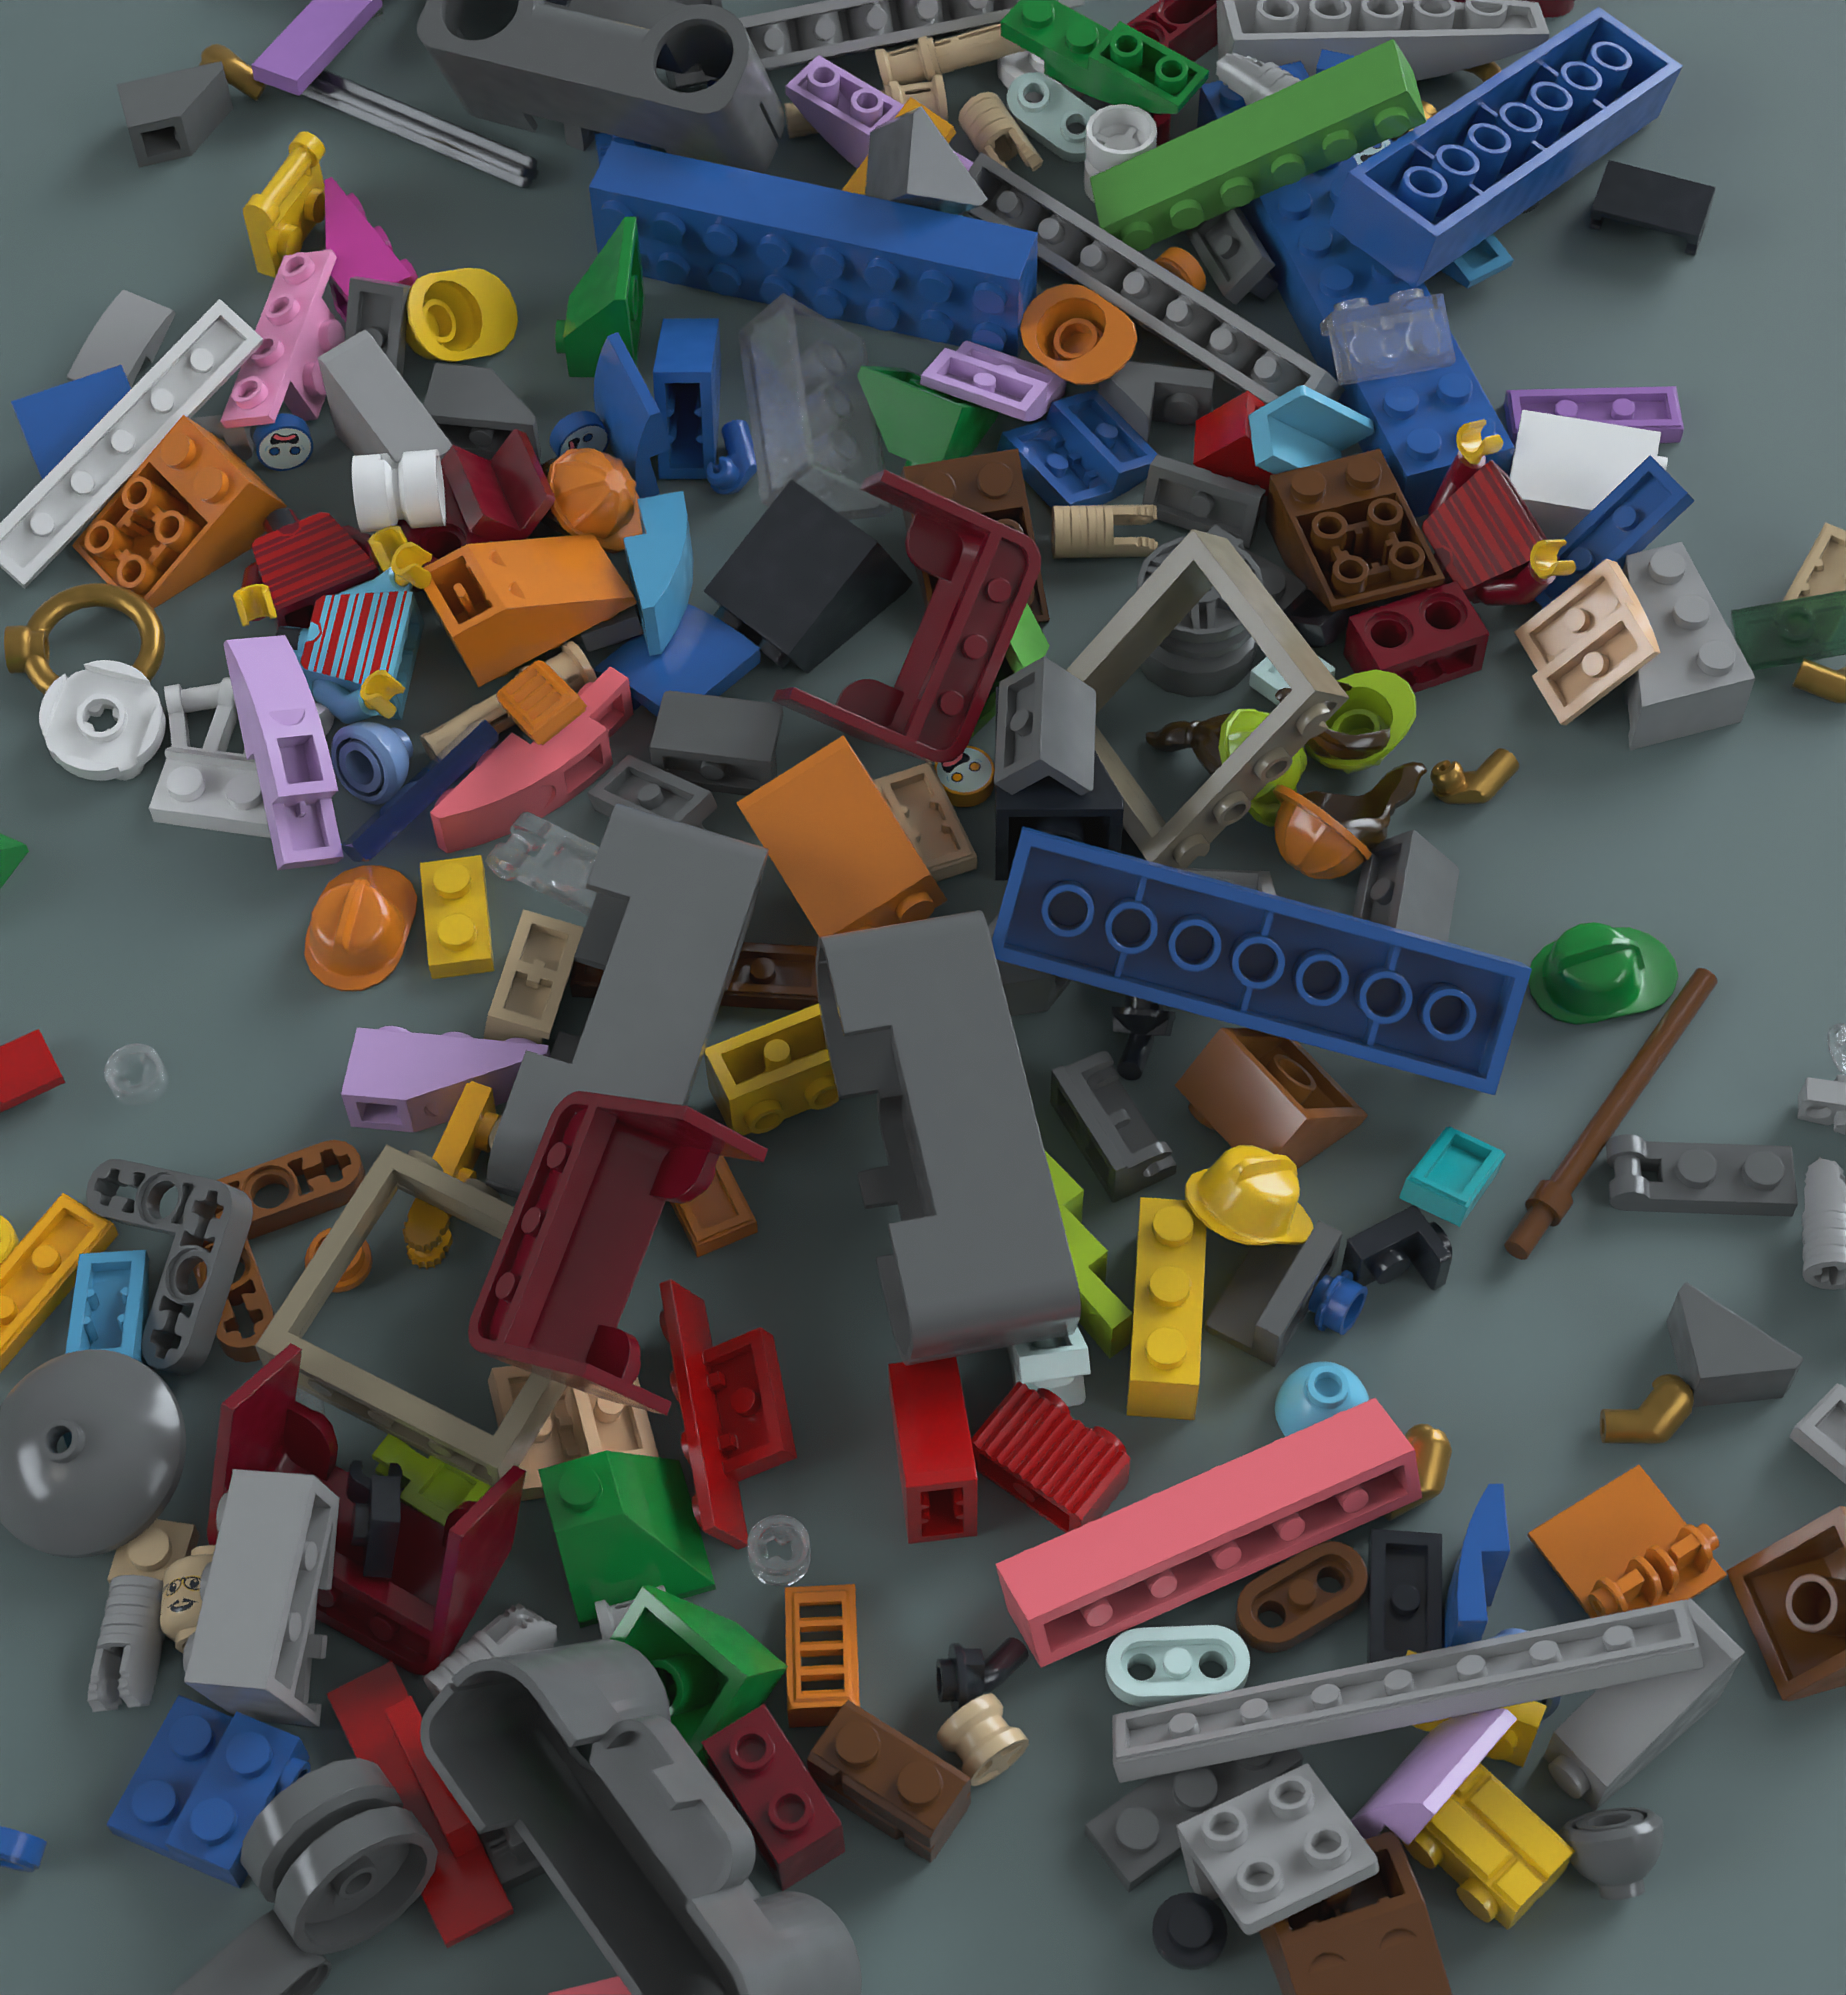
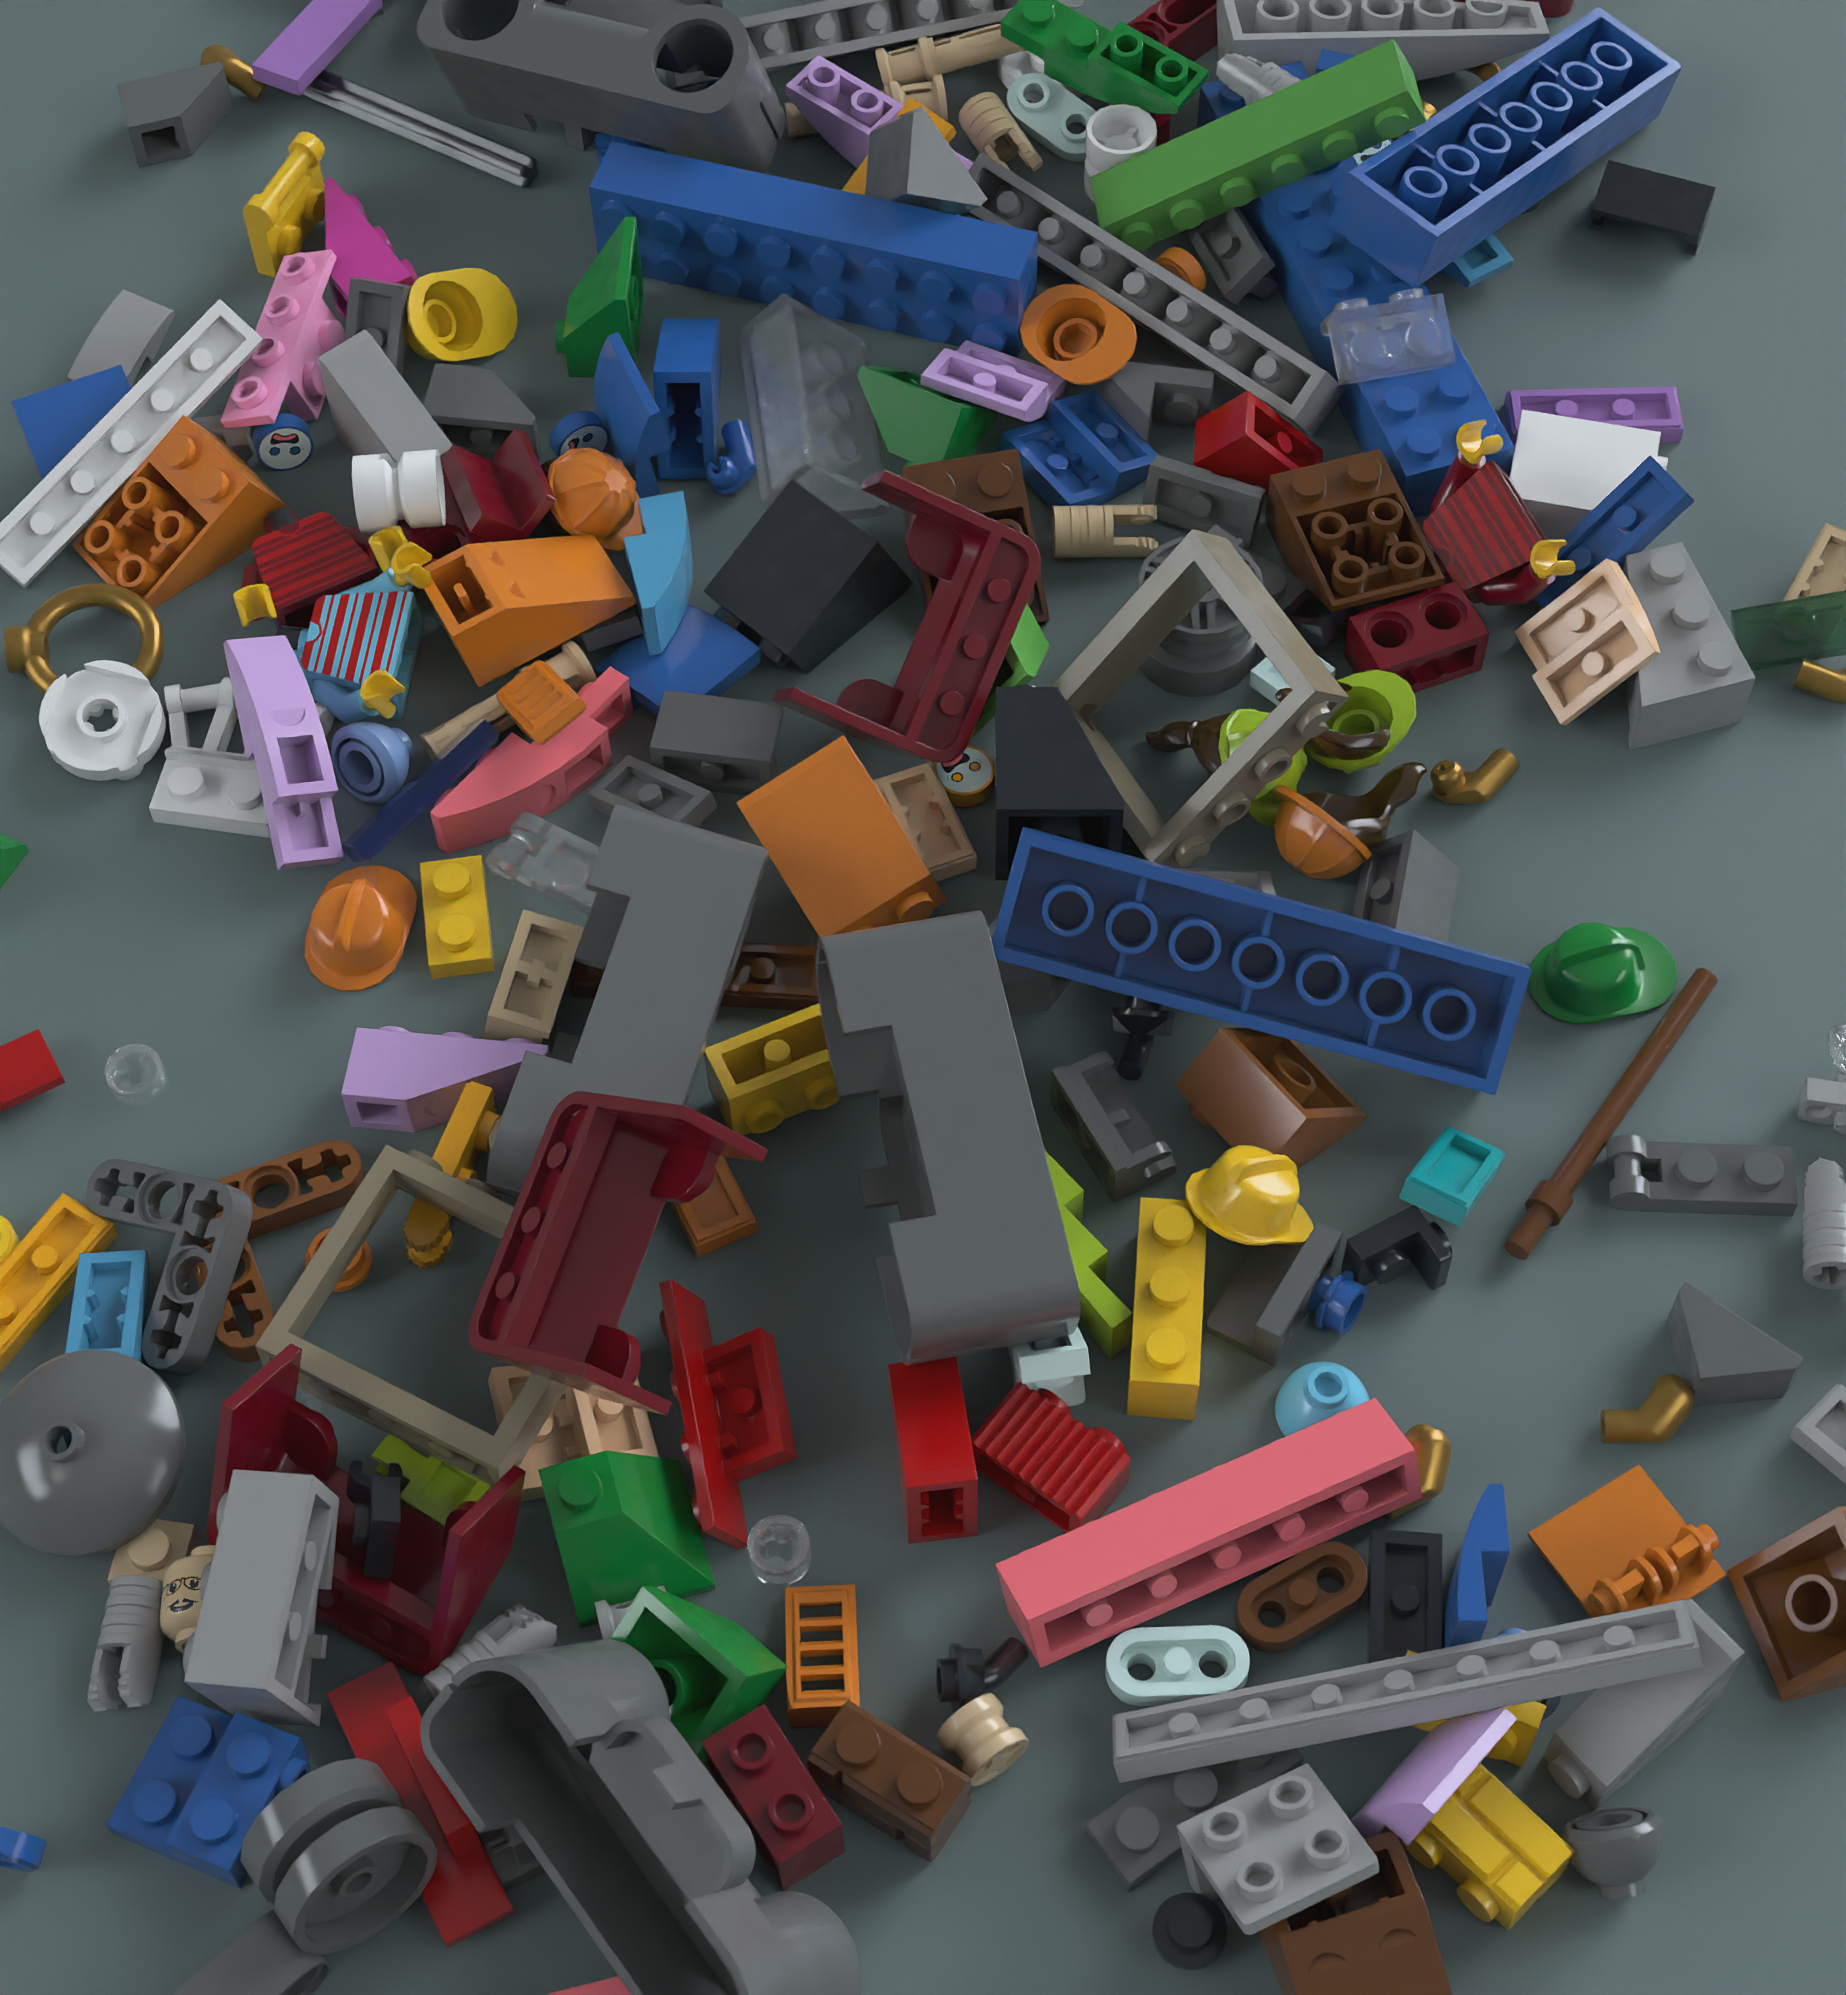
(1045, 729): dark grey panel -> none
(1304, 430): medium azure panel -> none

